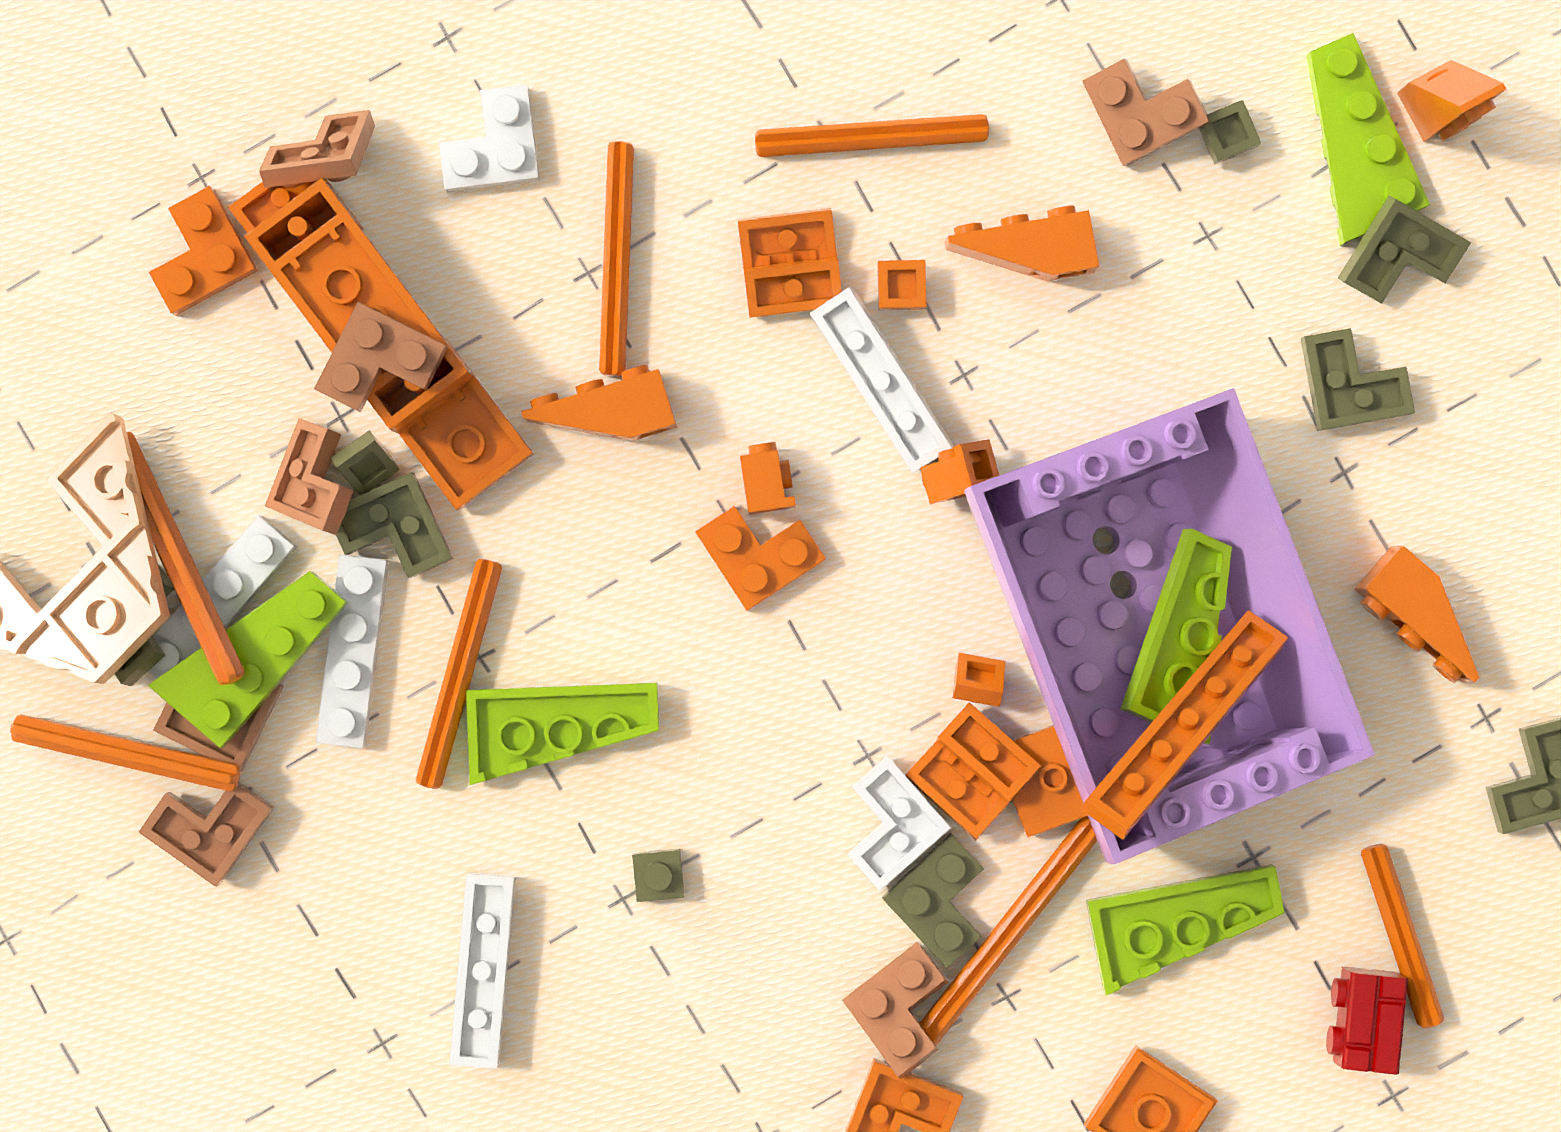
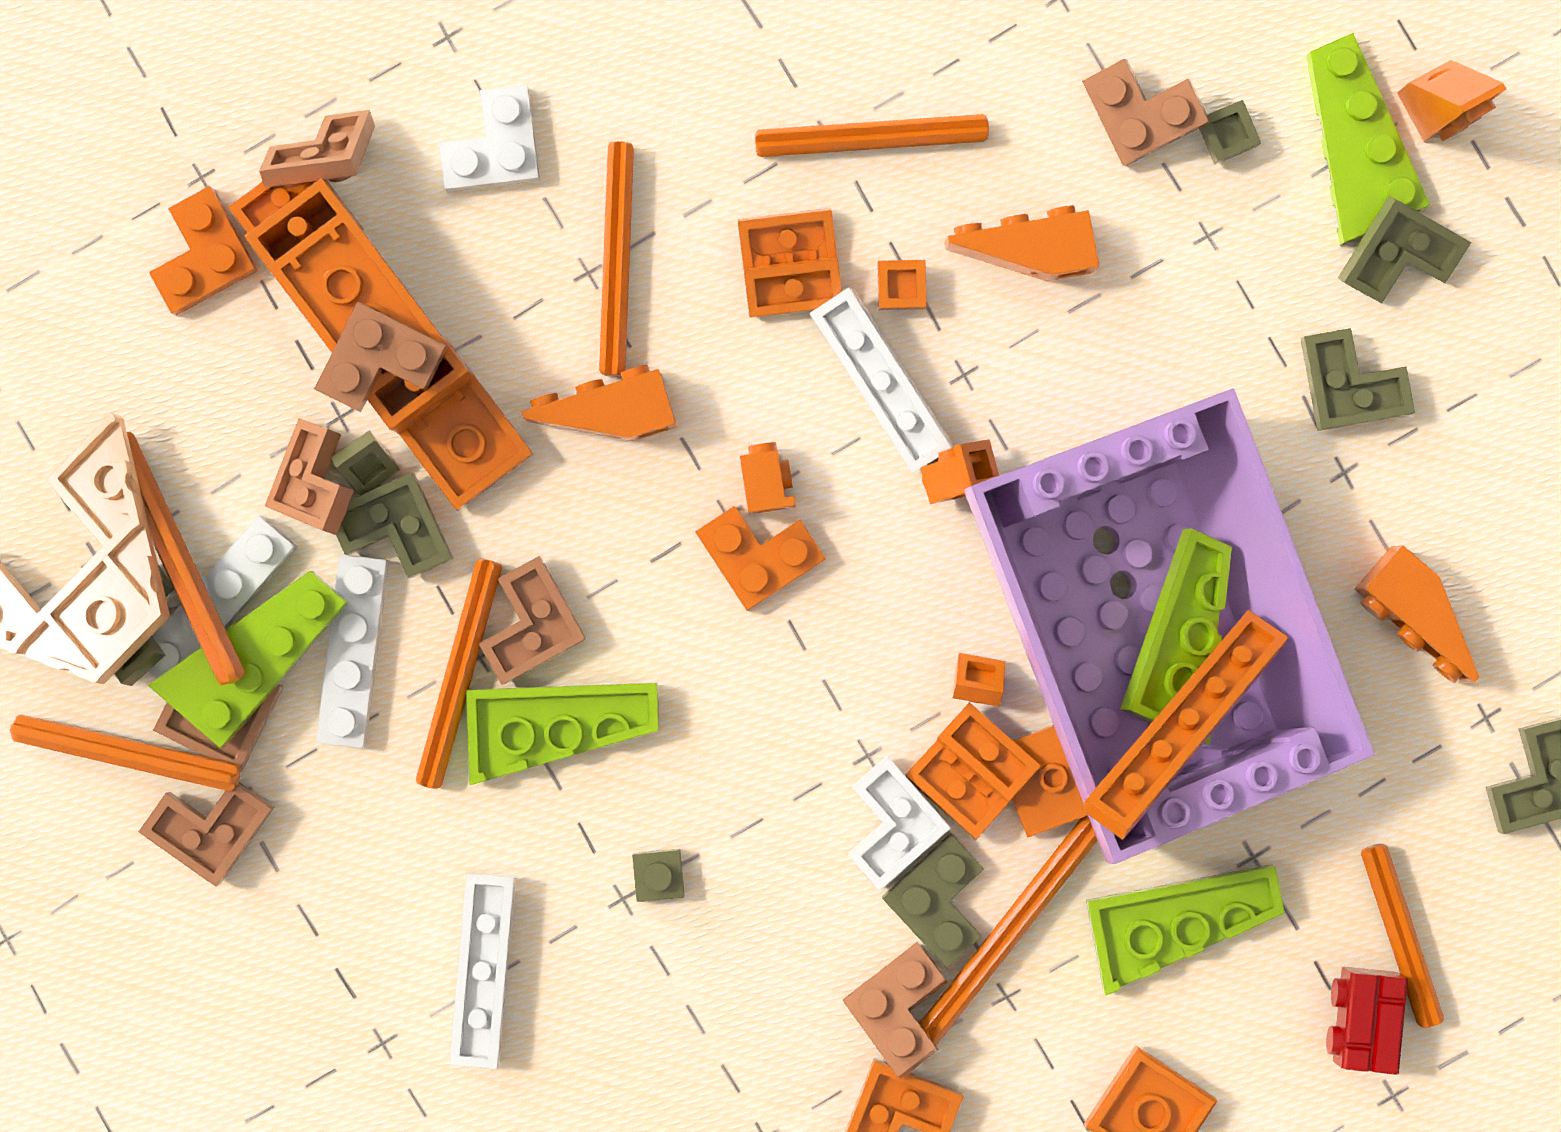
(544, 624): none -> nougat plate

